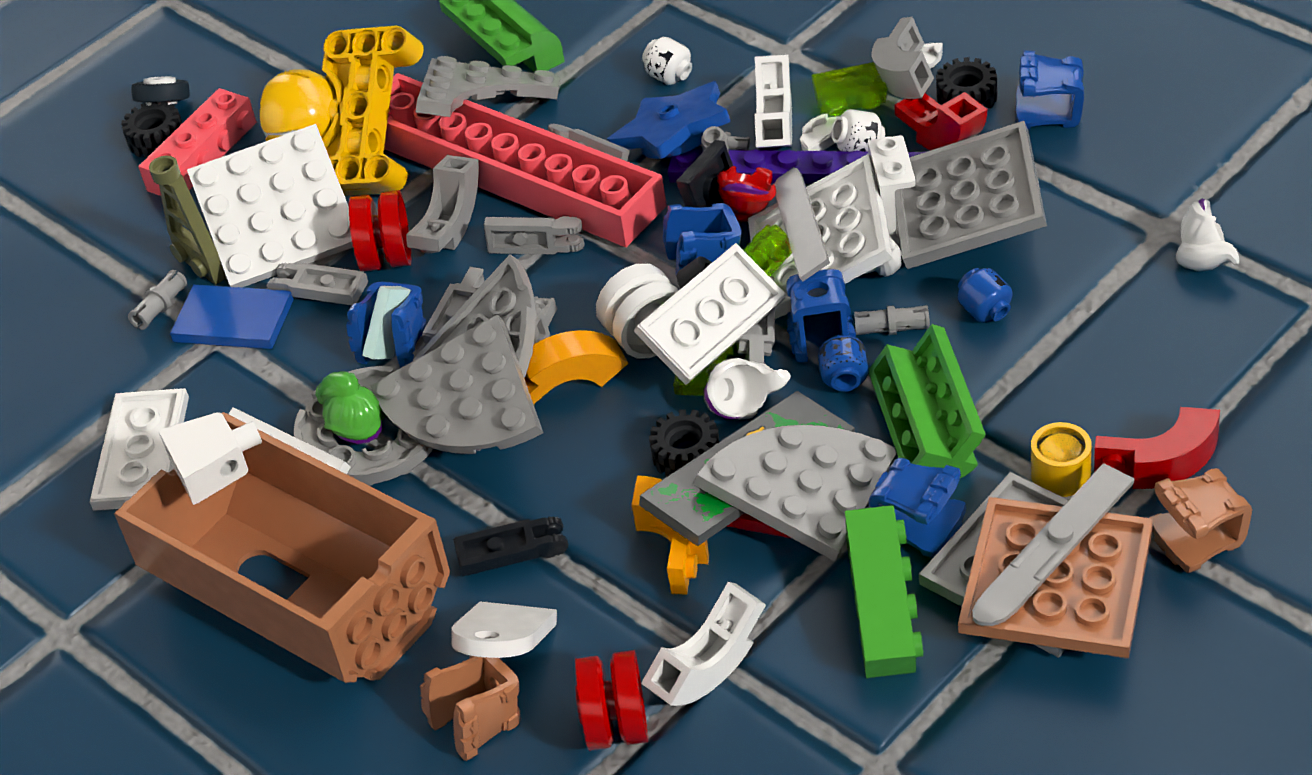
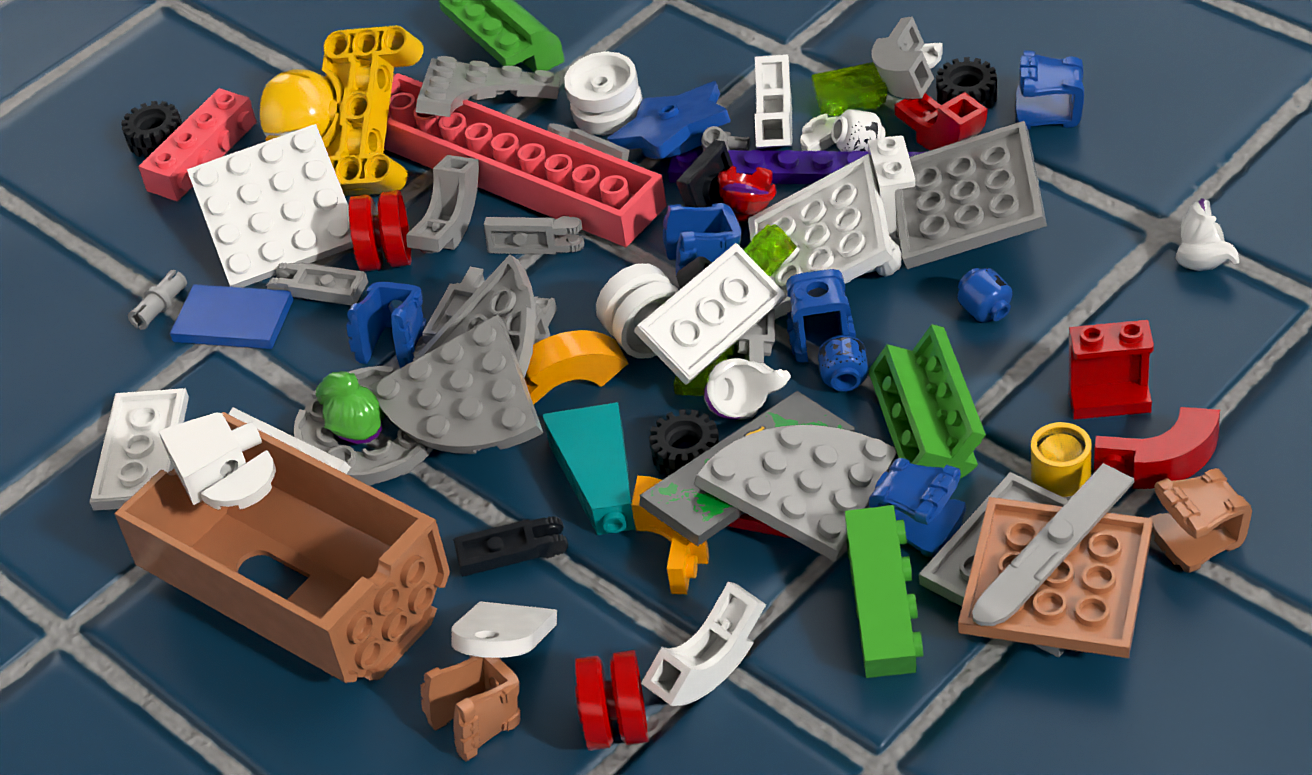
(160, 90): black wheel -> none
(180, 209): olive plate -> none
(244, 485): none -> white tile
(379, 339): light aqua tile -> none
(594, 460): none -> teal slope
(603, 92): none -> white wheel
(667, 60): white head -> none
(800, 224): light grey piece -> none
(891, 320): light grey pin -> none
(1110, 369): none -> red panel

